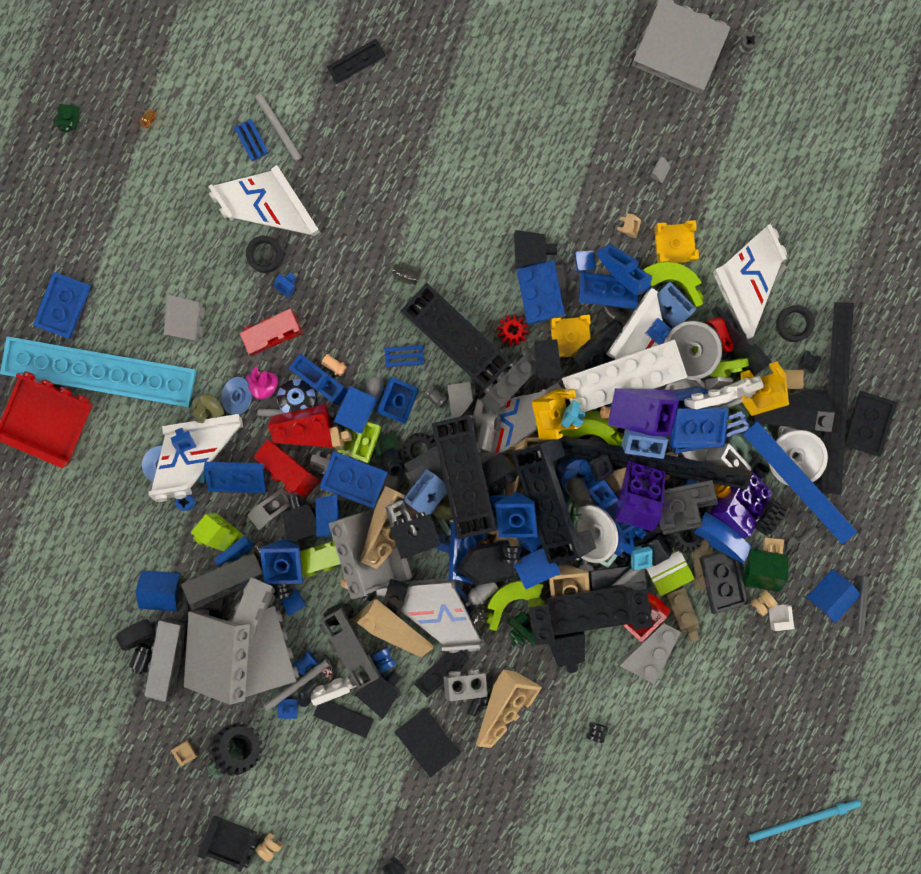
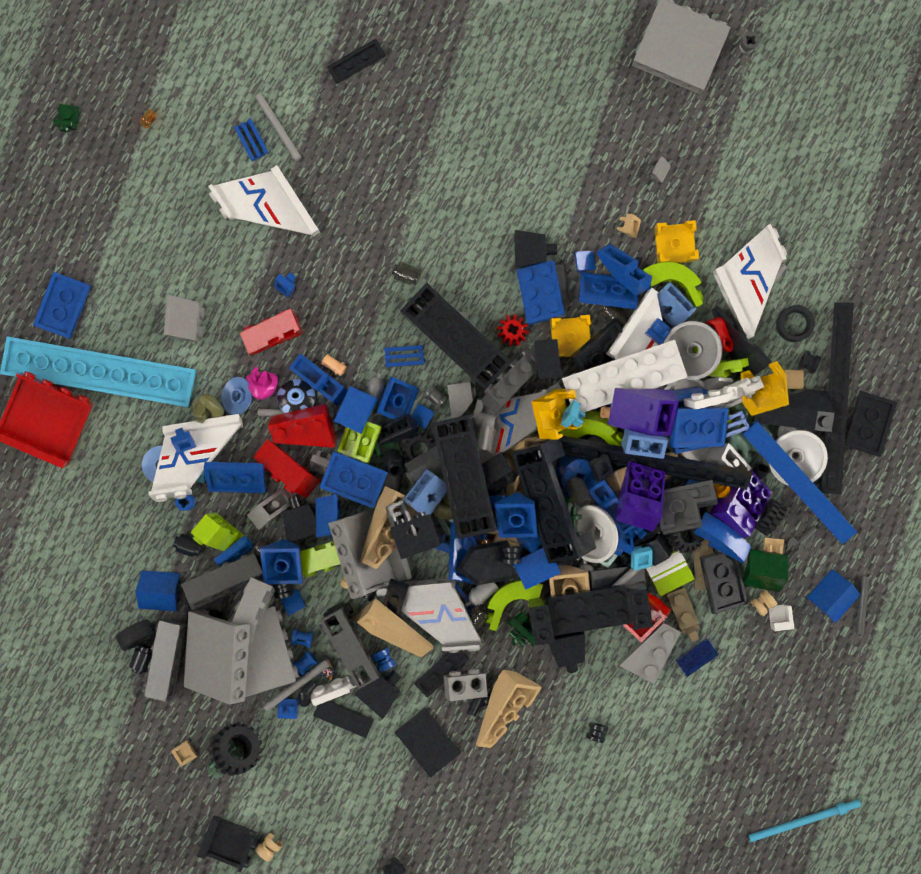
(187, 545): none -> black brick
(250, 252): black tyre -> none
(302, 638): none -> blue bush
(339, 437): tan tile -> none
(405, 432): none -> black slope
(422, 415): none -> blue slope
(696, 657): none -> clear blue plate

